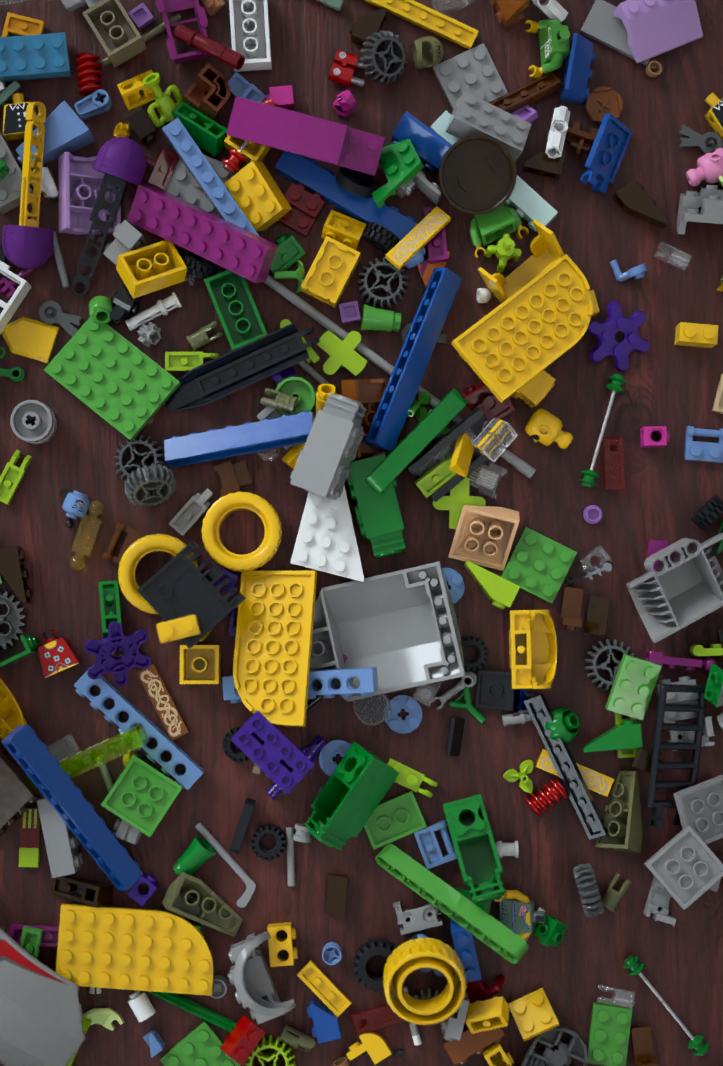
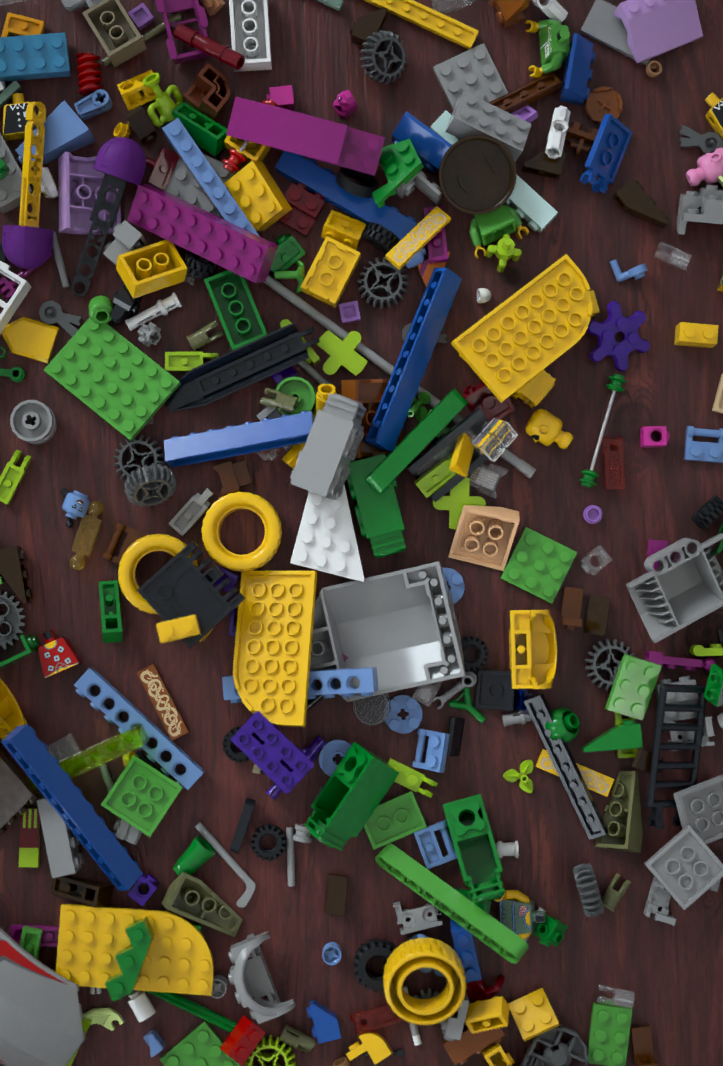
(122, 664): dark purple plate -> none
(131, 959): none -> green brick
(200, 664): yellow brick -> none
(242, 88): medium blue slope -> none
(277, 944): yellow brick -> none
(324, 988): yellow plate -> none
(344, 69): red piece -> none
(379, 319): bright green plant -> none
(427, 52): olive helmet -> none
(436, 750): none -> medium blue plate
(495, 587): lime slope -> none
(544, 252): yellow windscreen -> none
(547, 797): red piece -> none
(607, 566): black piece -> none
(700, 1047): green axle -> none

